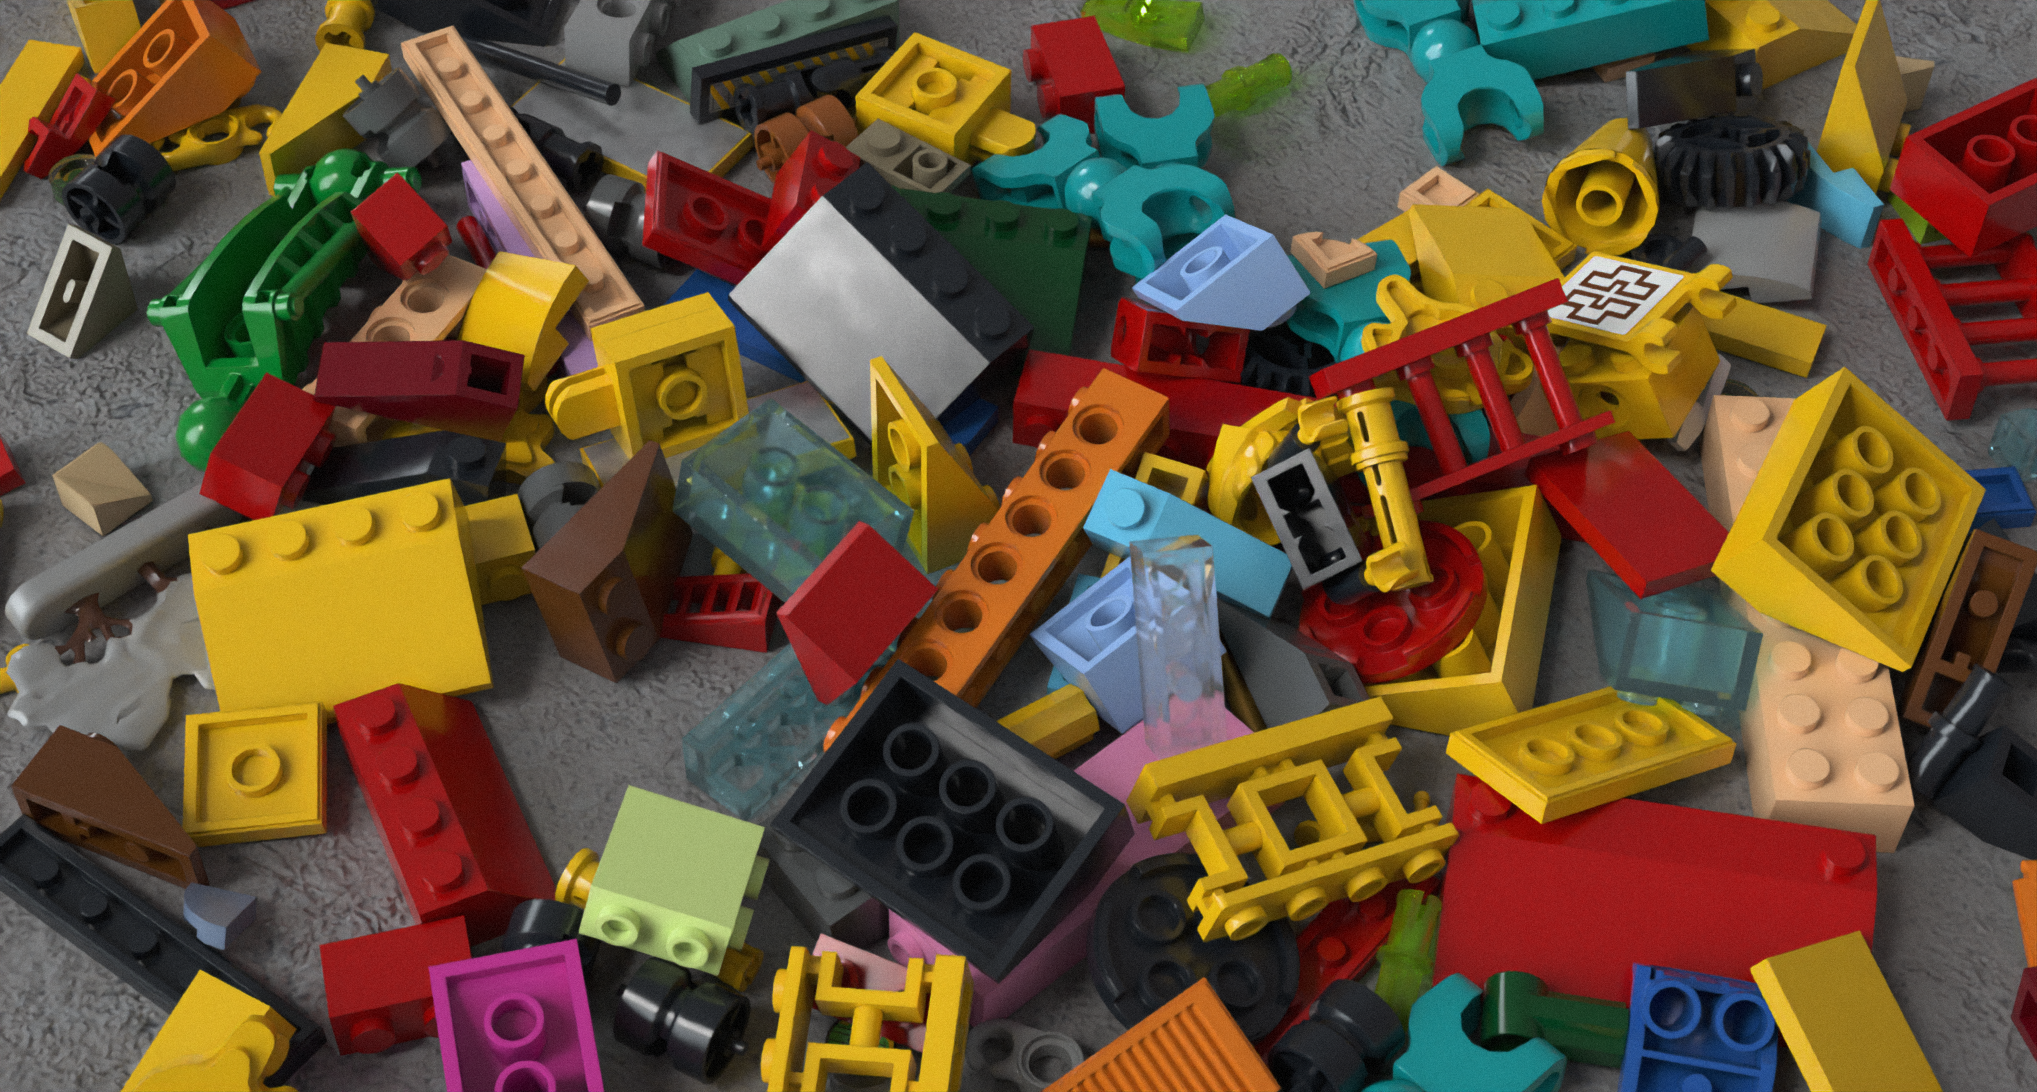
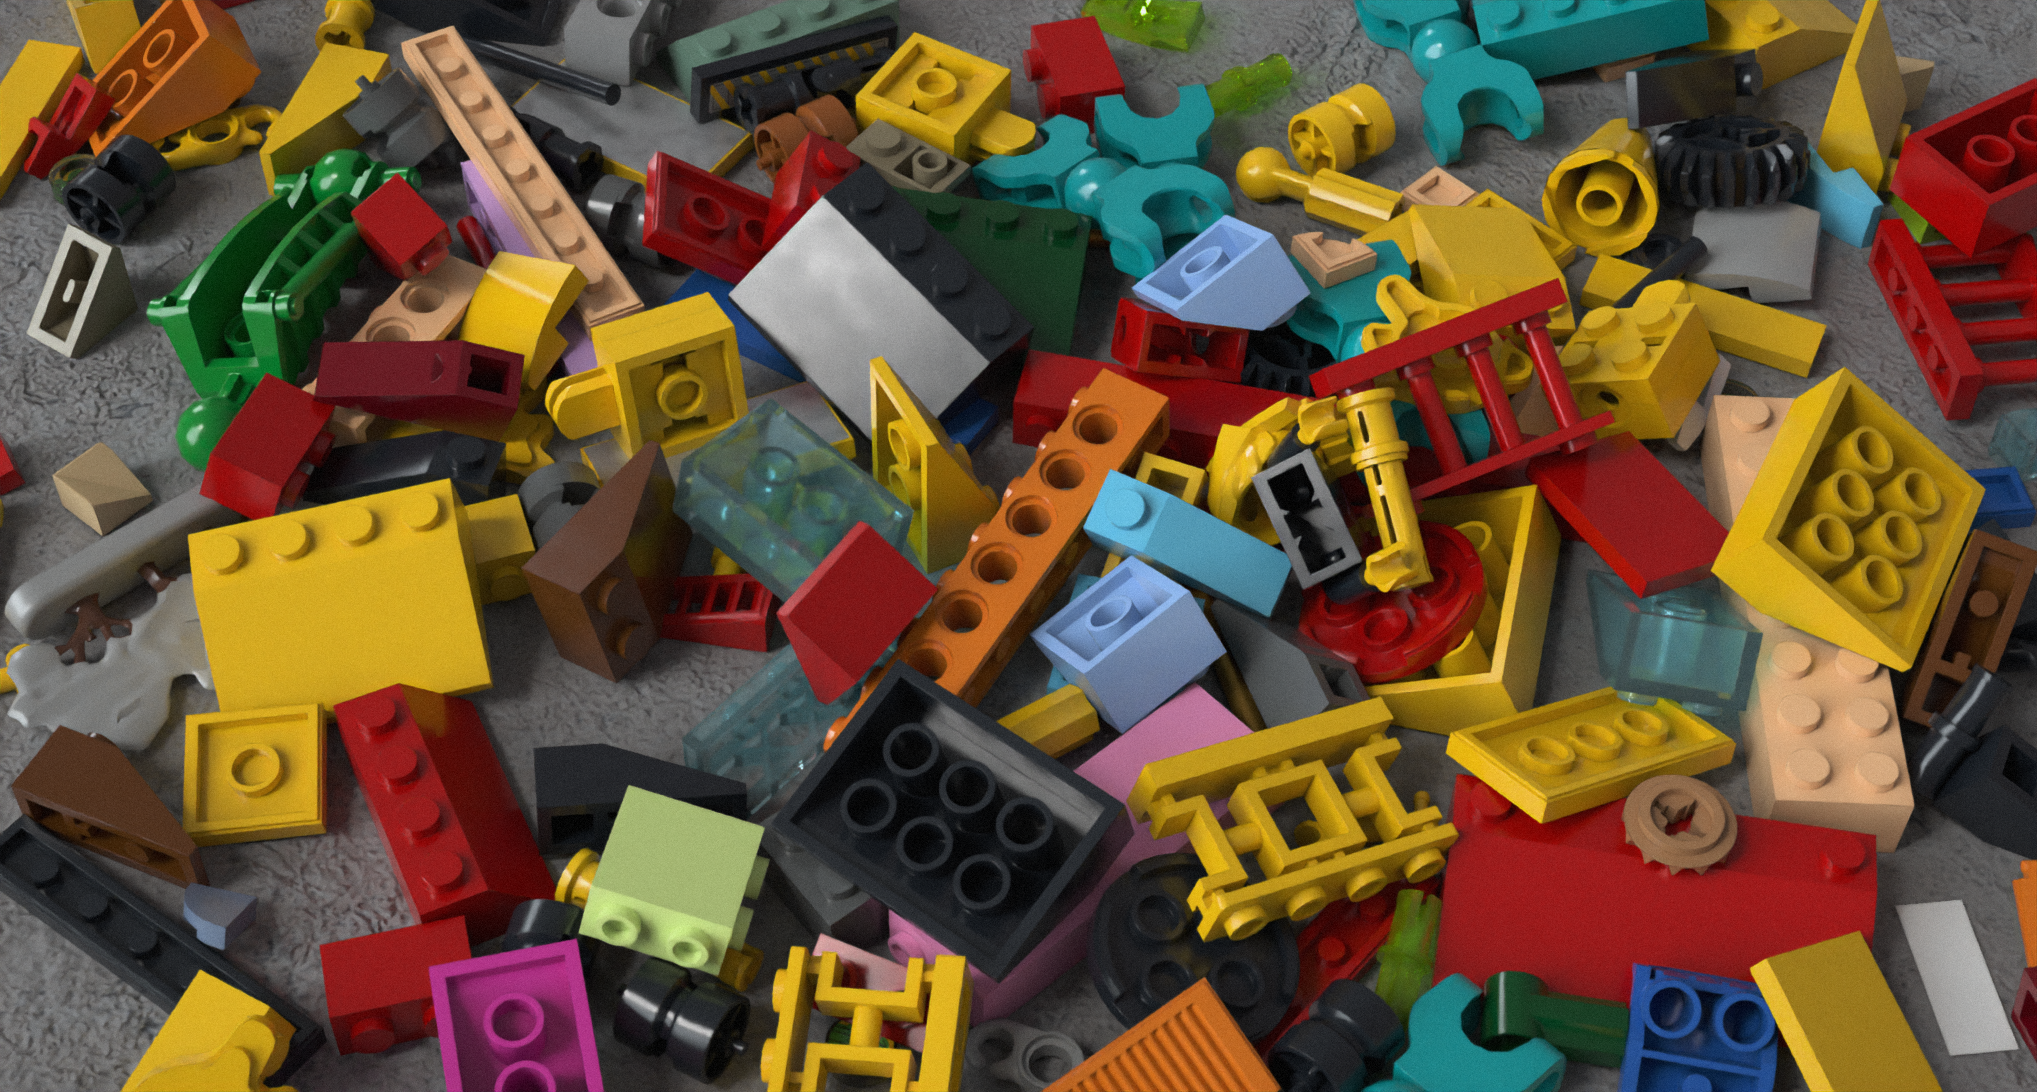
(585, 785): none -> black slope
(1178, 644): clear brick -> none
(1326, 196): none -> yellow piece
(1342, 130): none -> yellow wheel
(1631, 303): flag -> none
(1670, 800): none -> medium nougat gear
(1956, 978): none -> white sticker

